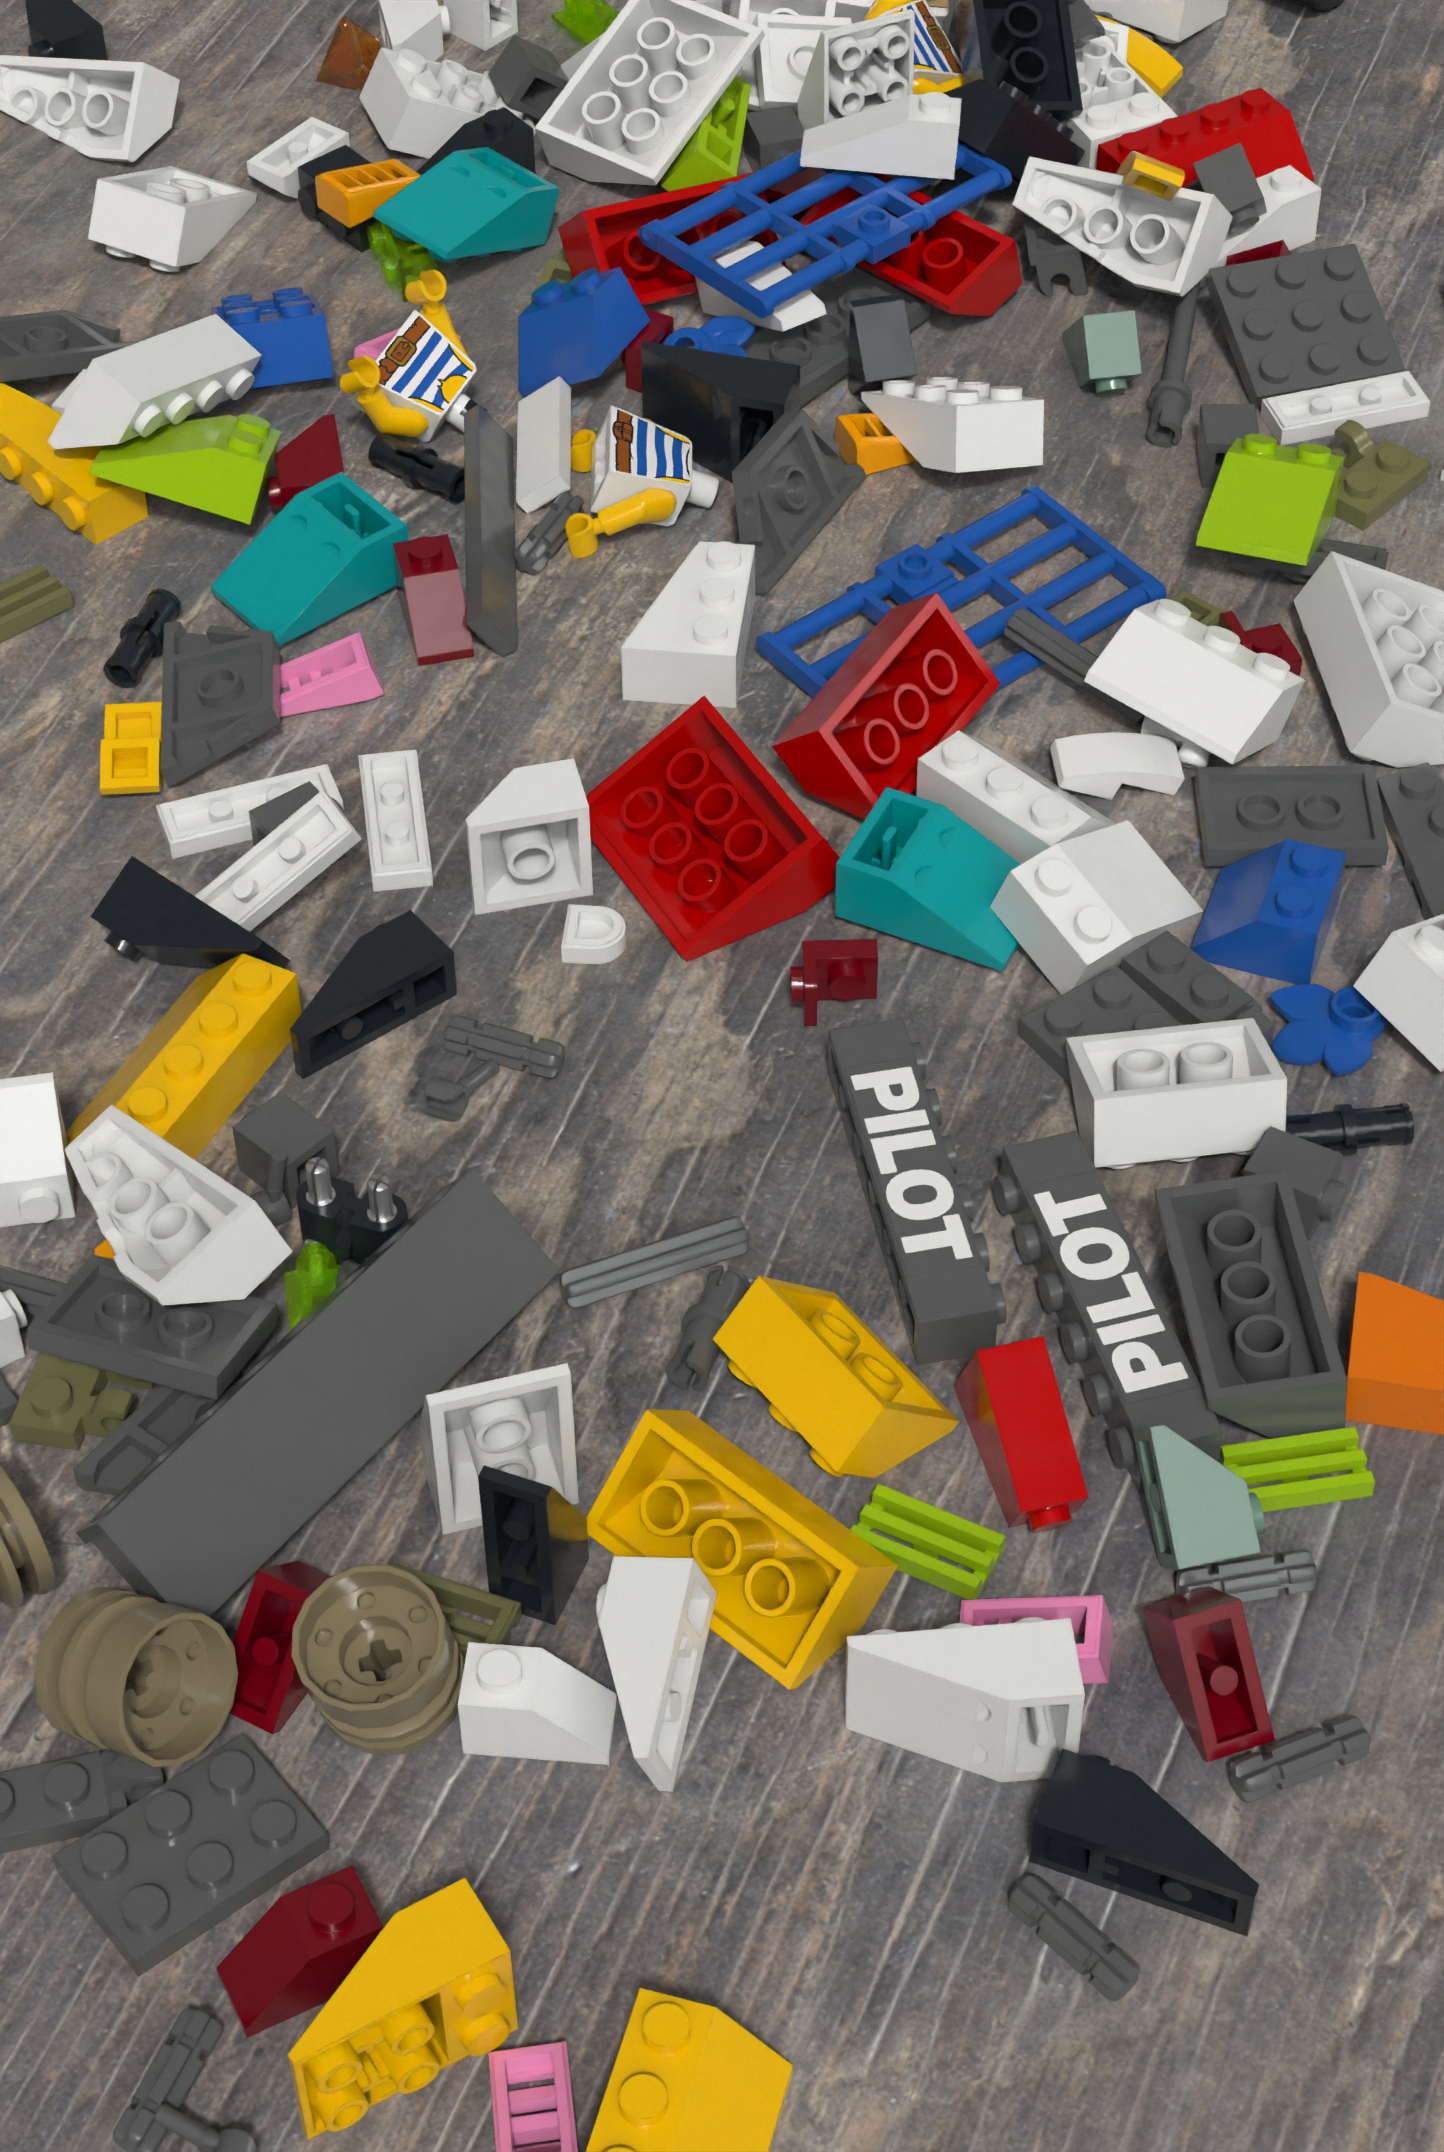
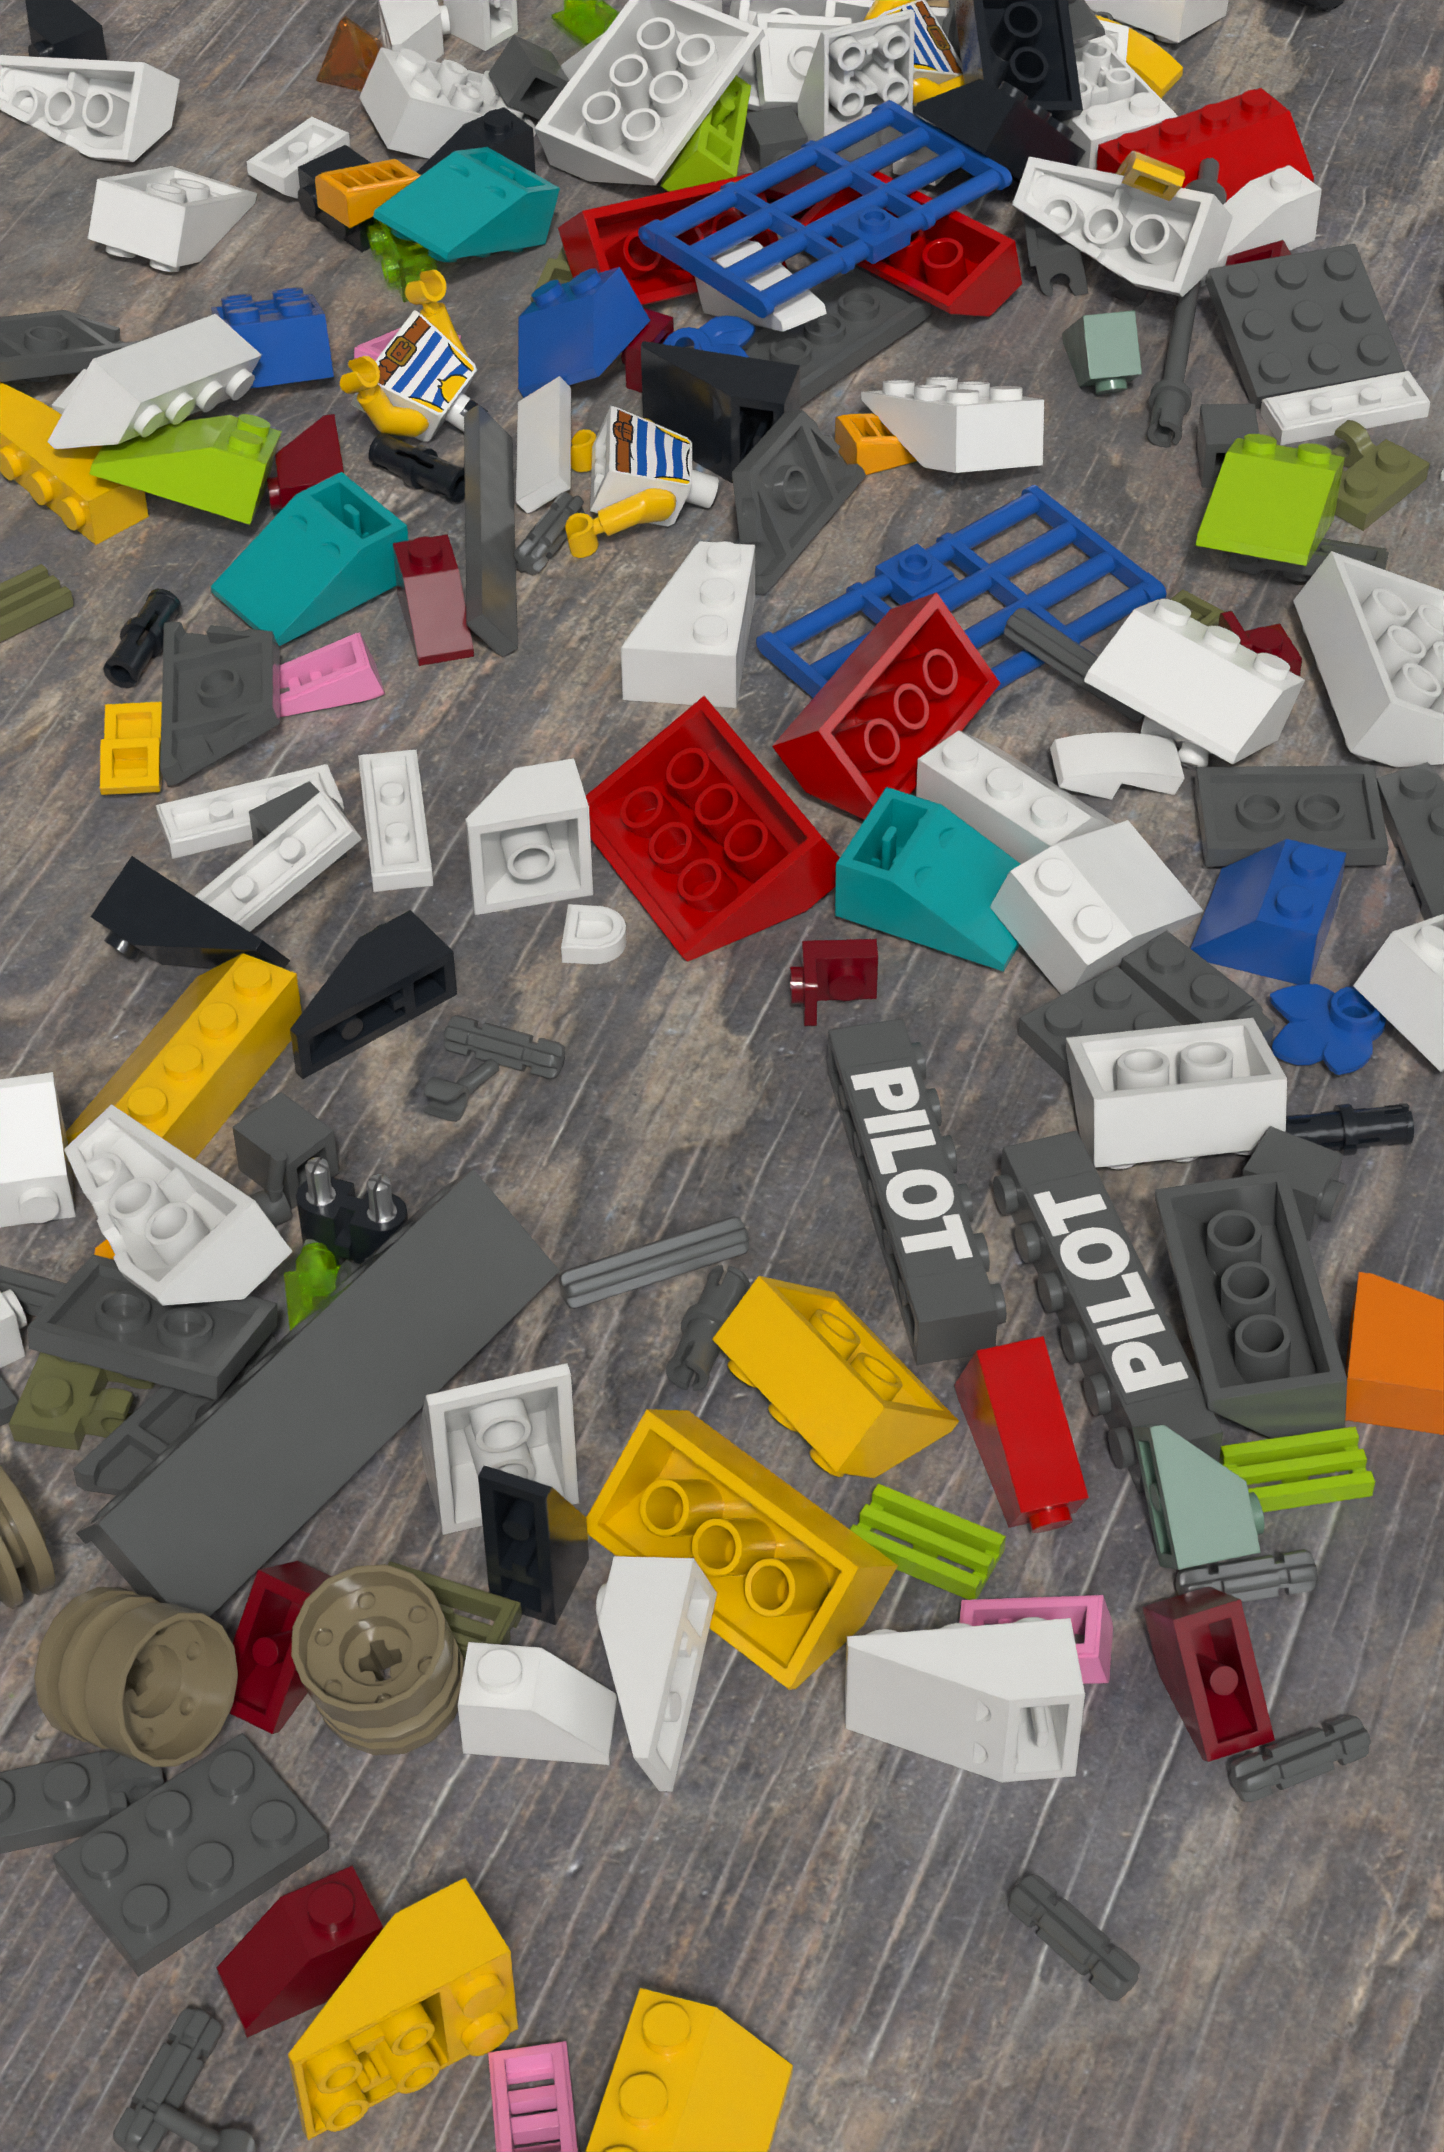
(879, 343): slope -> none
(897, 137): white slope -> none
(1128, 1839): black slope -> none
(1234, 185): dark grey brick -> none

